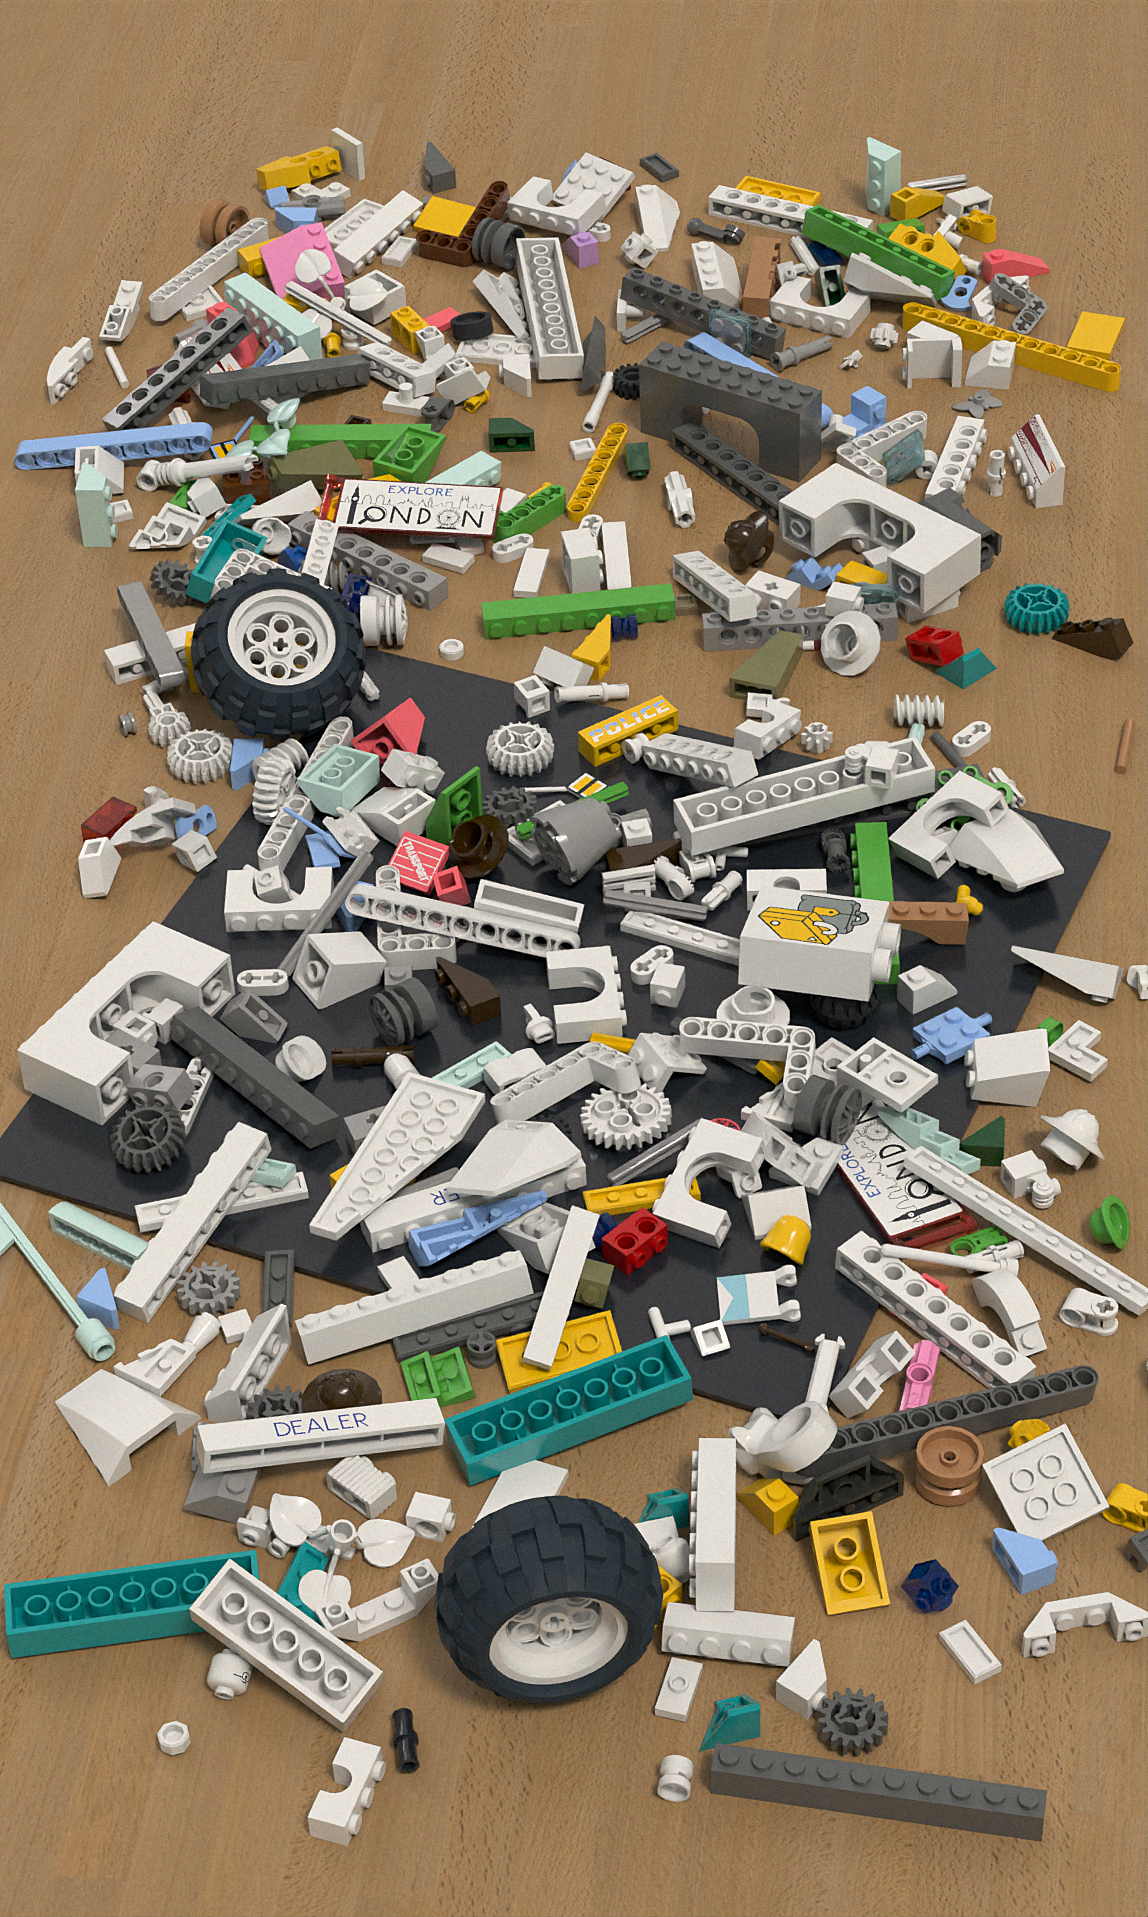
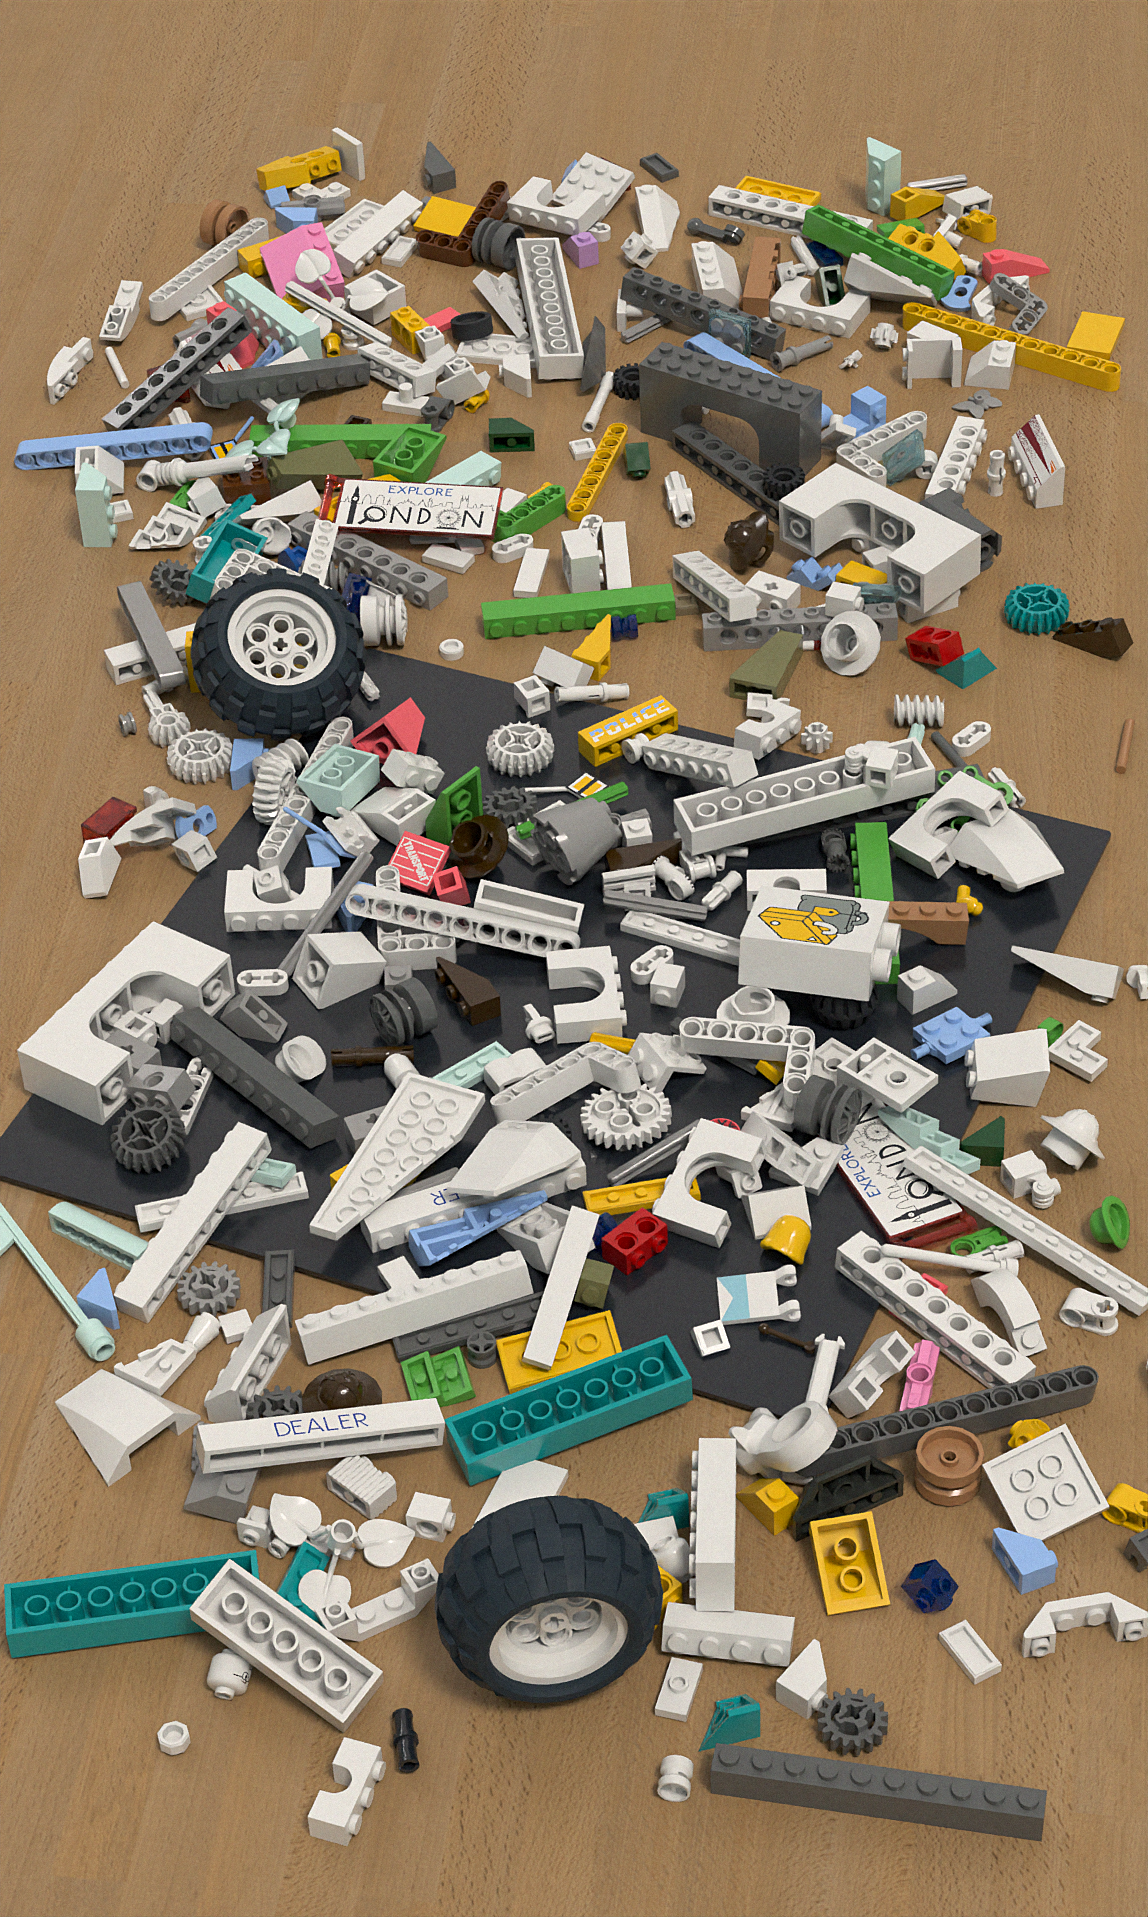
(666, 1329): white piece -> none
(782, 480): none -> black tyre

